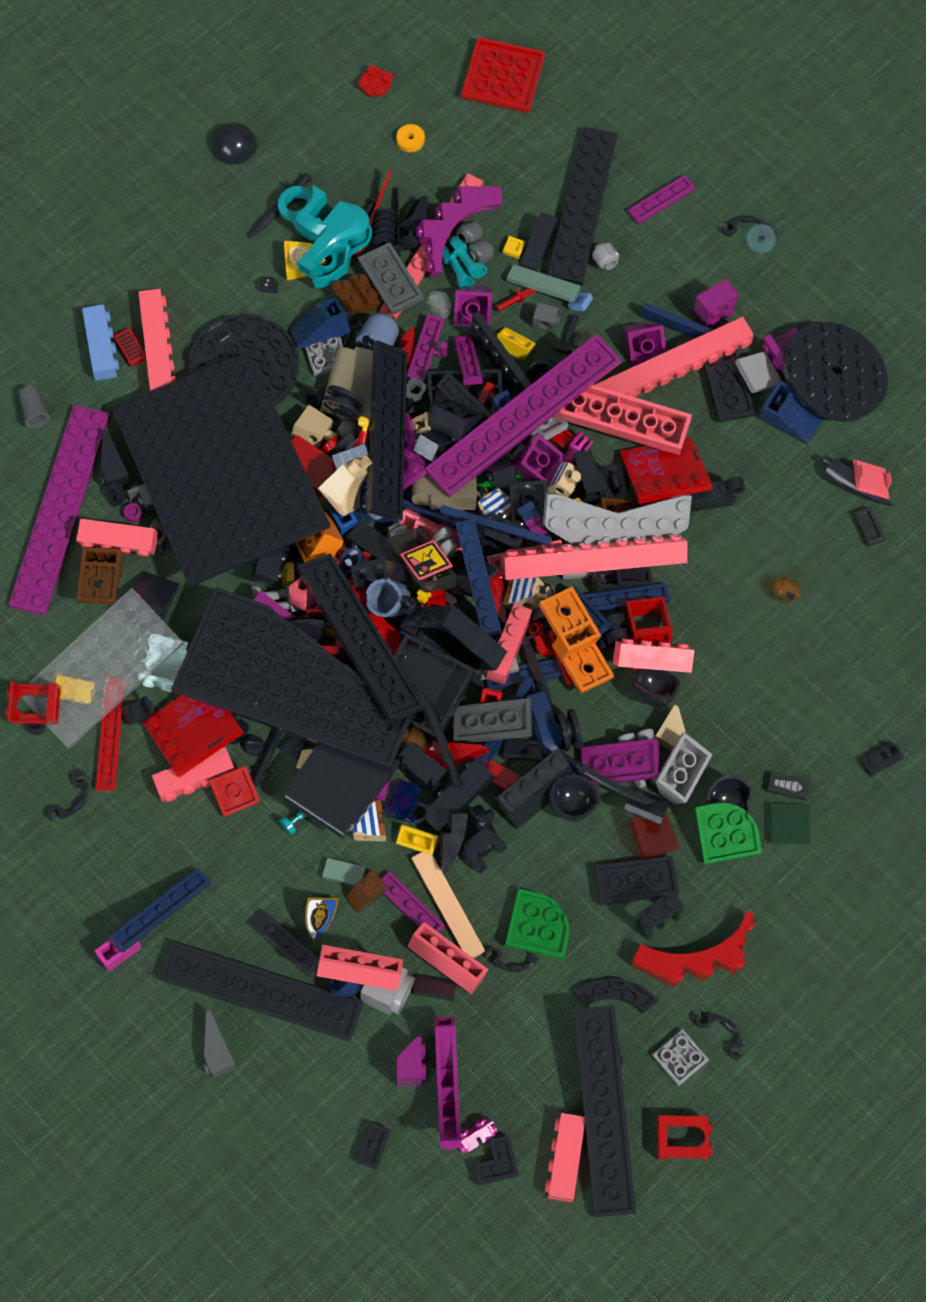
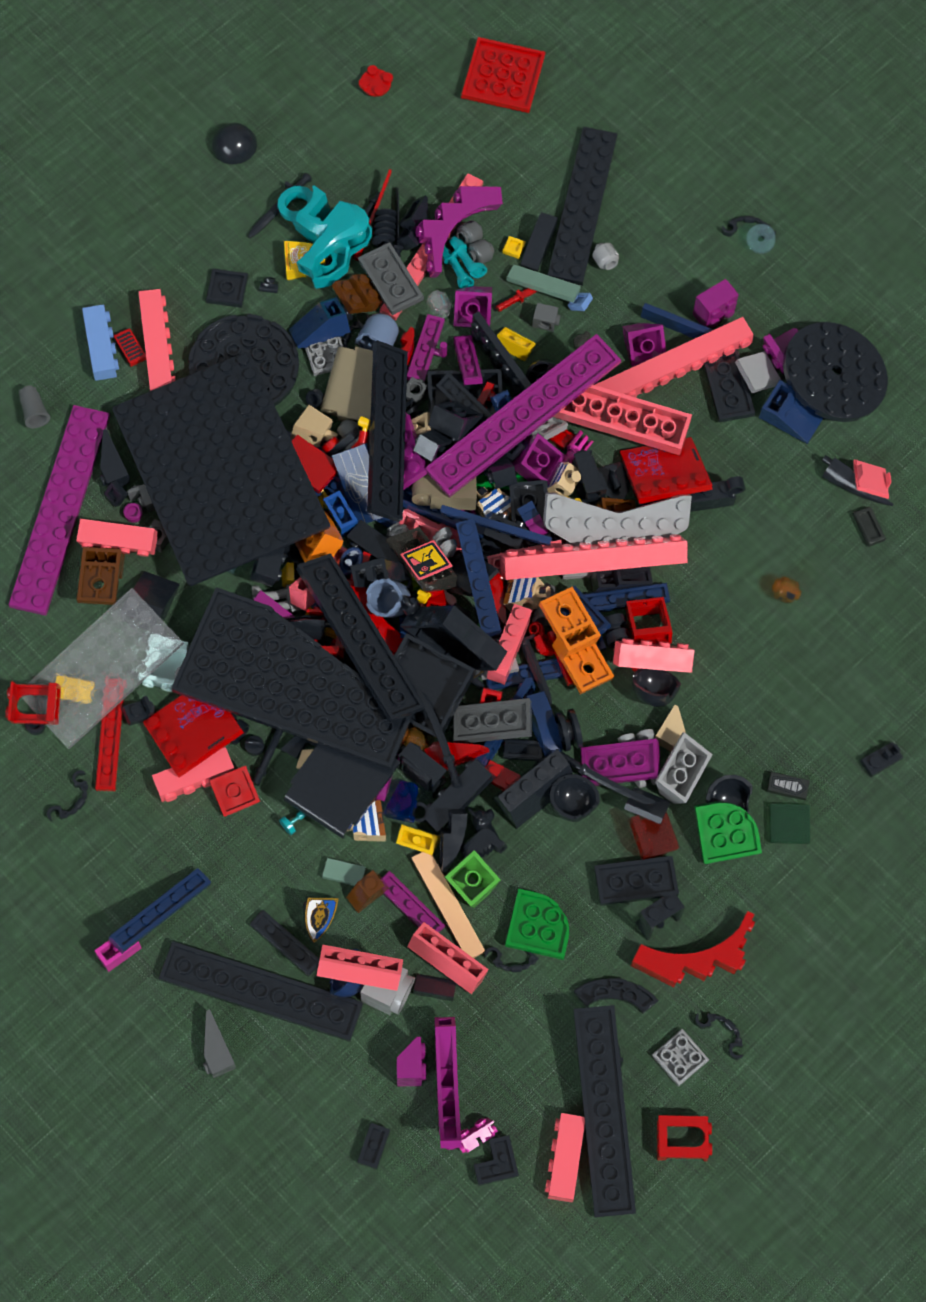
(227, 288): none -> black tile
(343, 402): black wheel -> none
(345, 484): tan hips -> none
(410, 145): light orange piece -> none
(473, 879): none -> bright green slope
(563, 348): black piece -> none
(661, 199): magenta tile -> none

